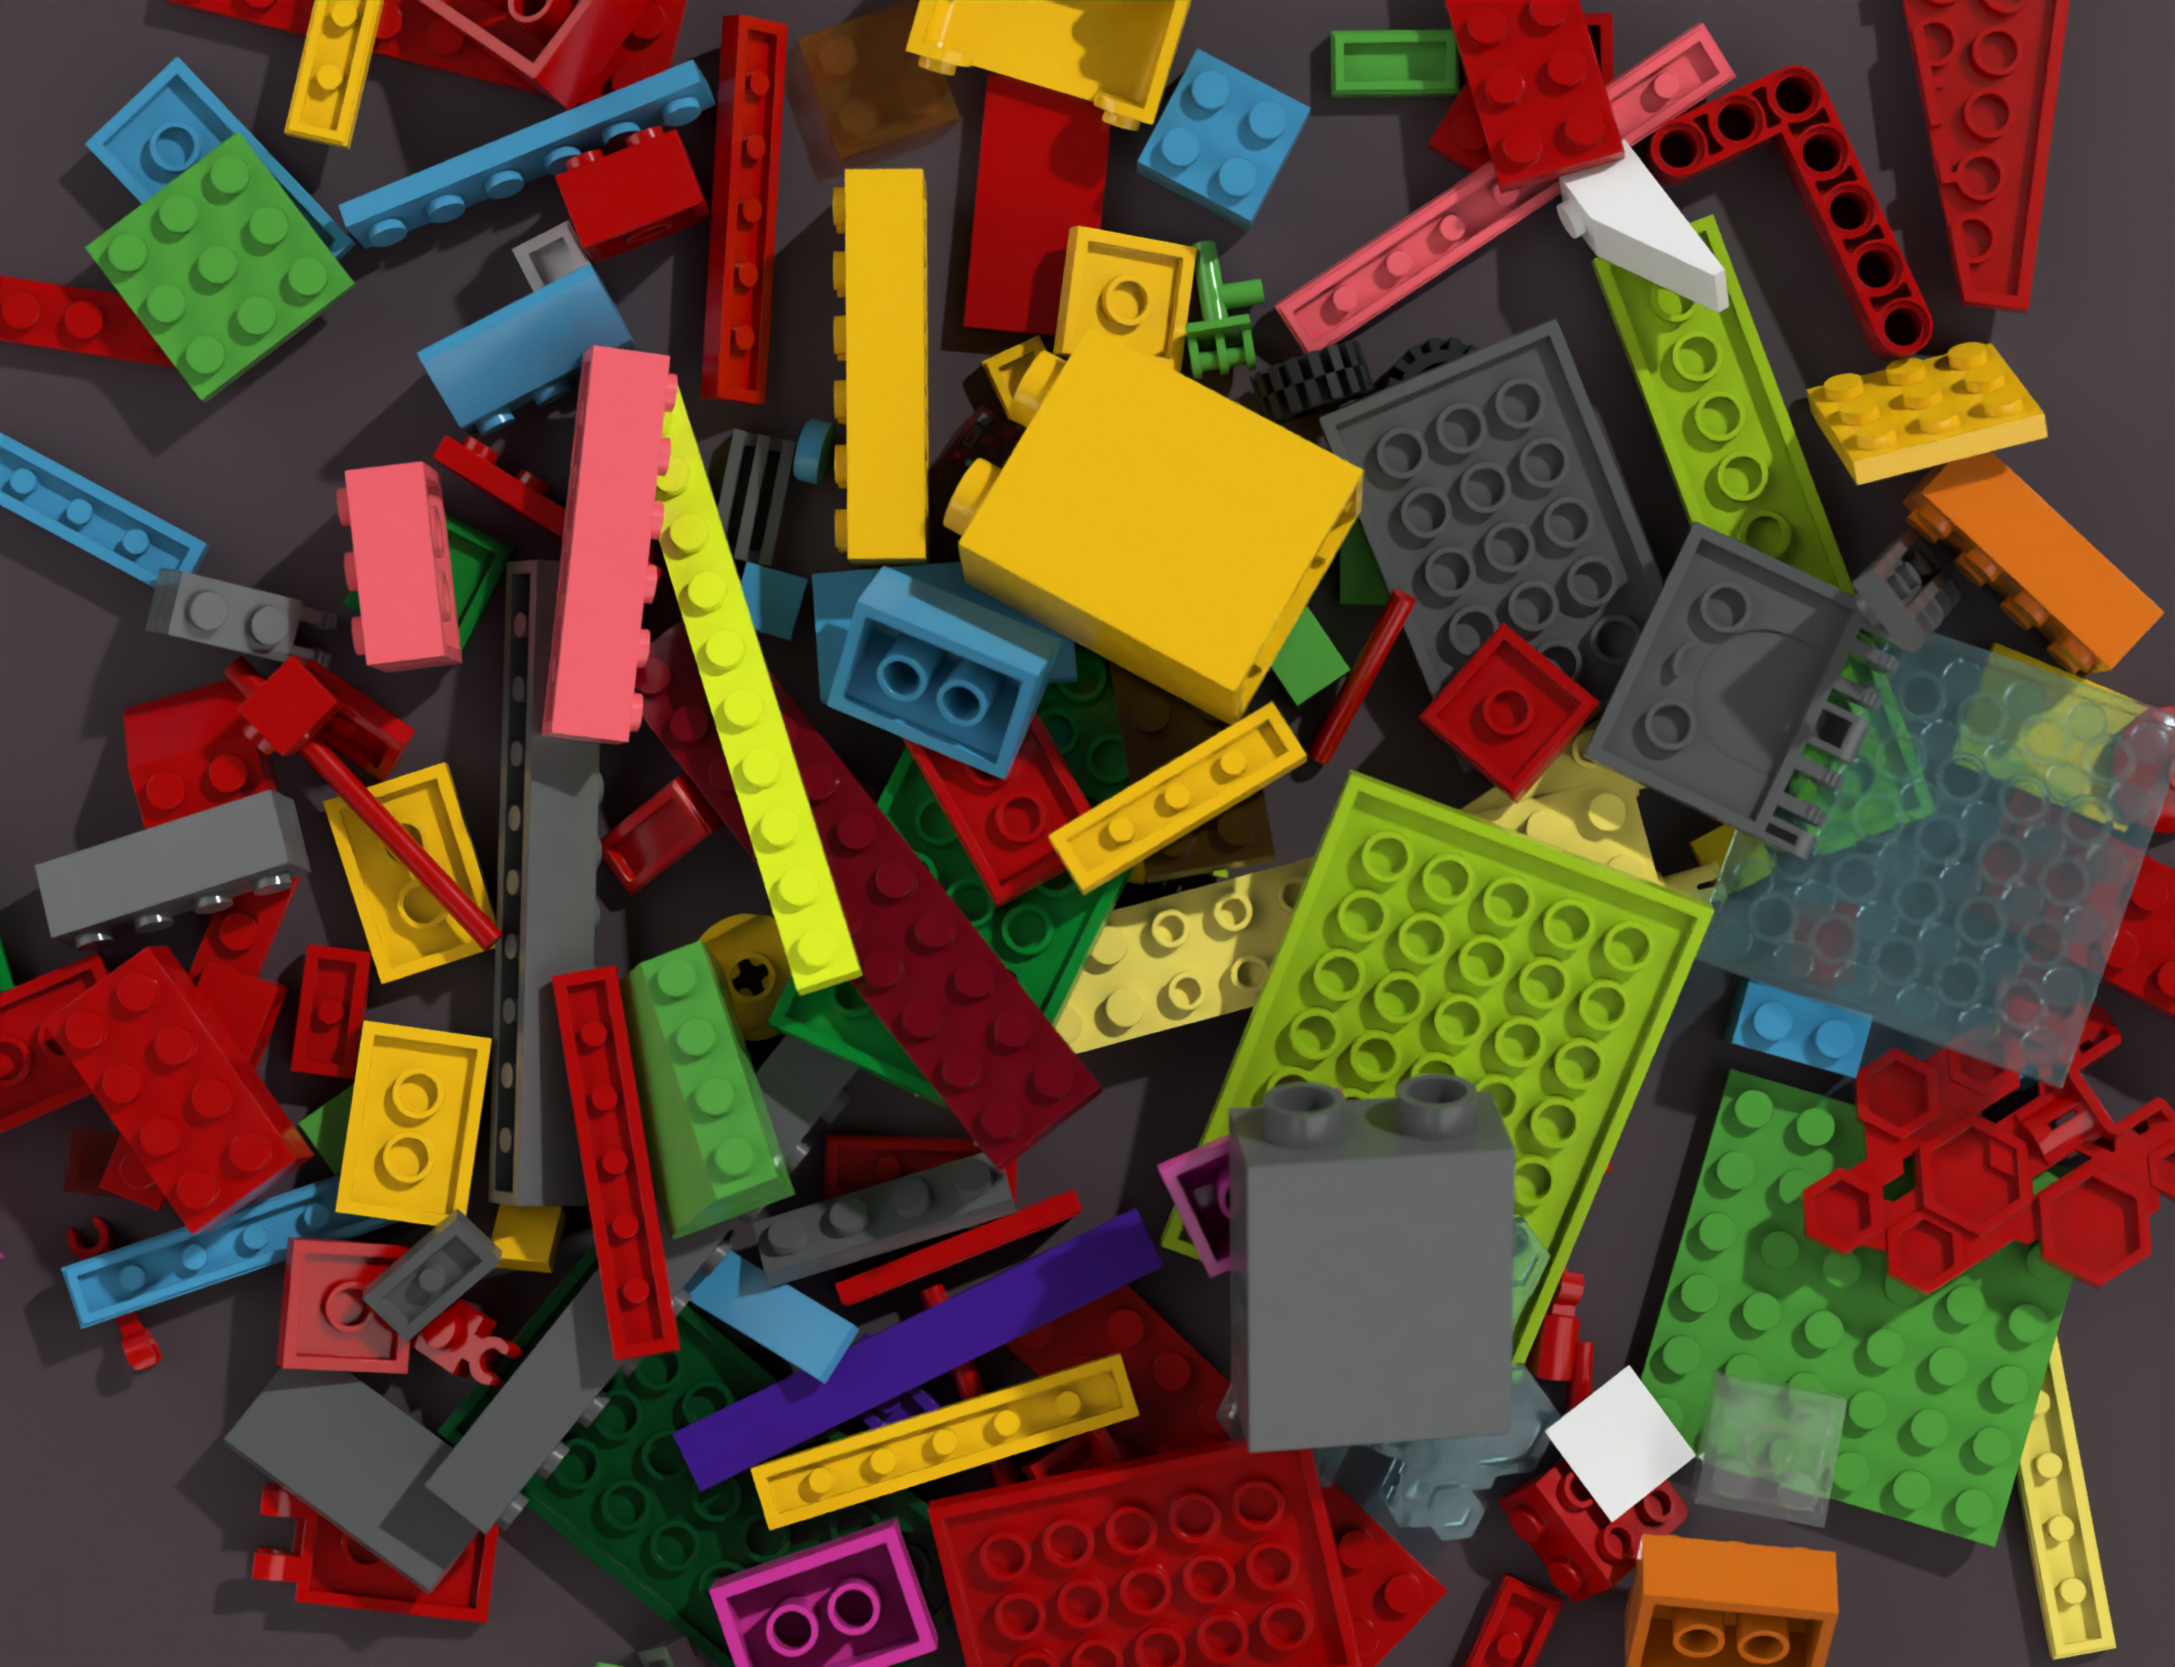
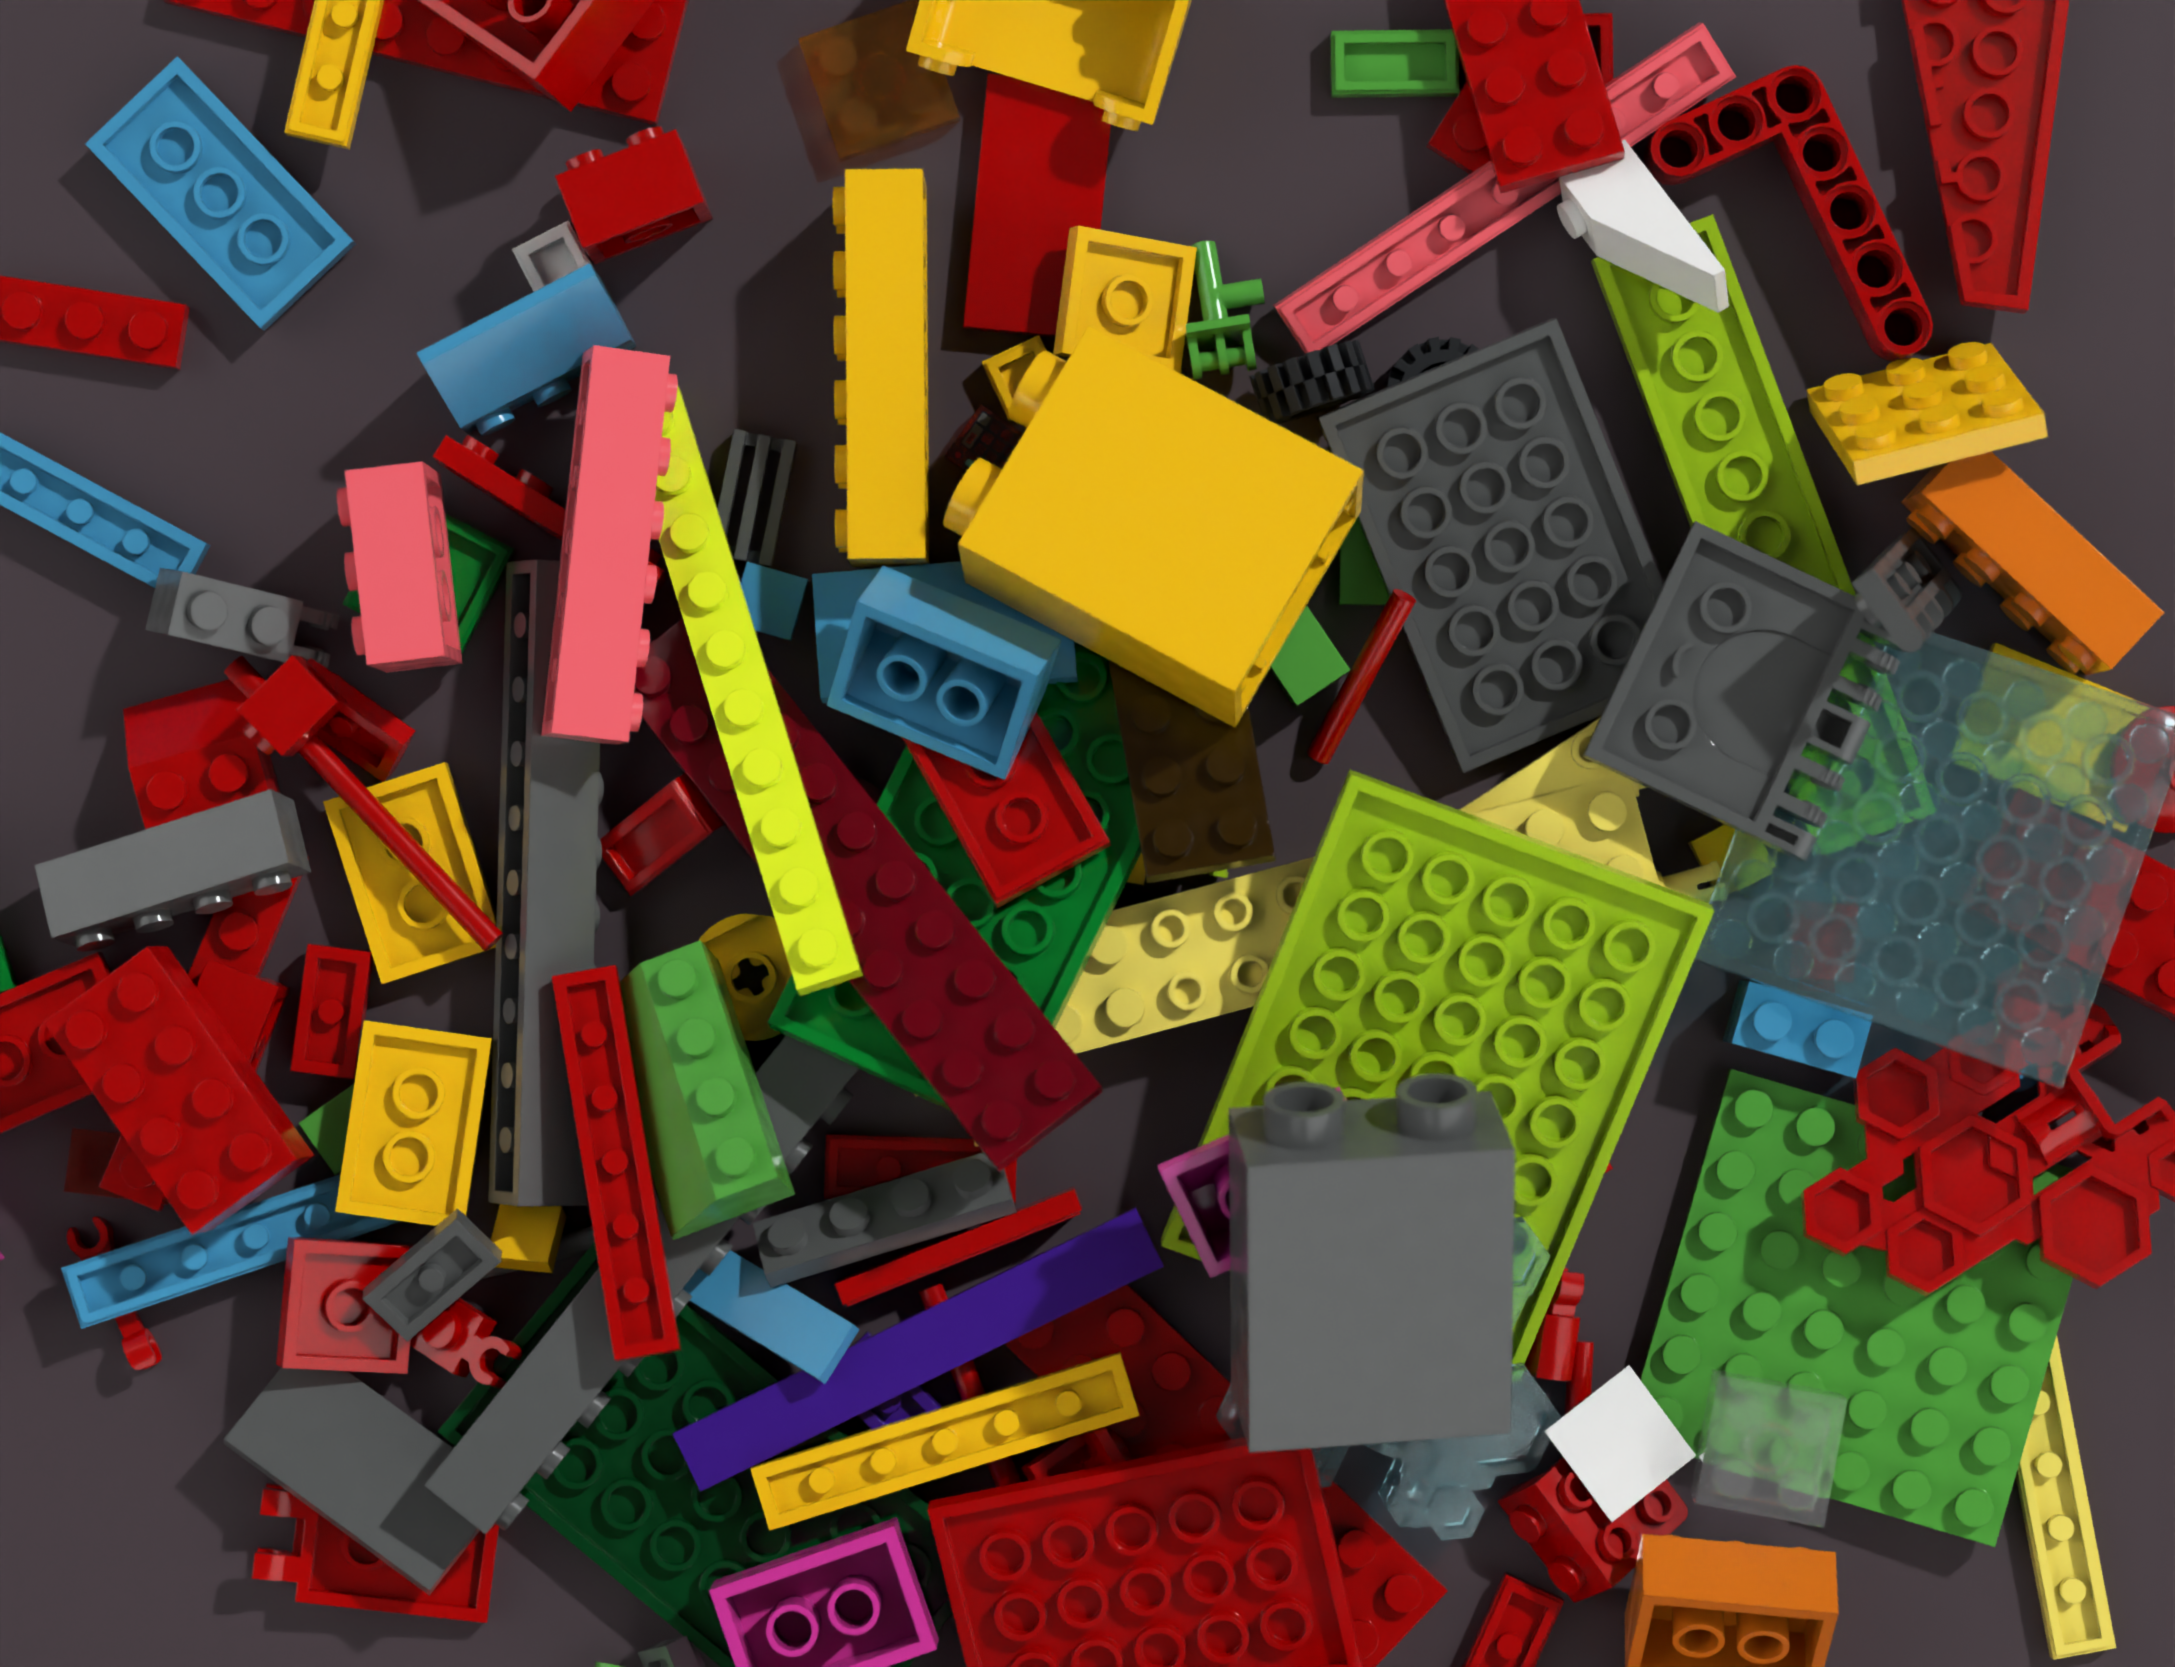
(221, 267): bright green plate -> none
(541, 149): dark azure plate -> none
(744, 210): red plate -> none
(814, 451): dark azure tile -> none
(1177, 798): yellow plate -> none
(1222, 139): dark azure brick -> none
(1510, 713): red tile -> none

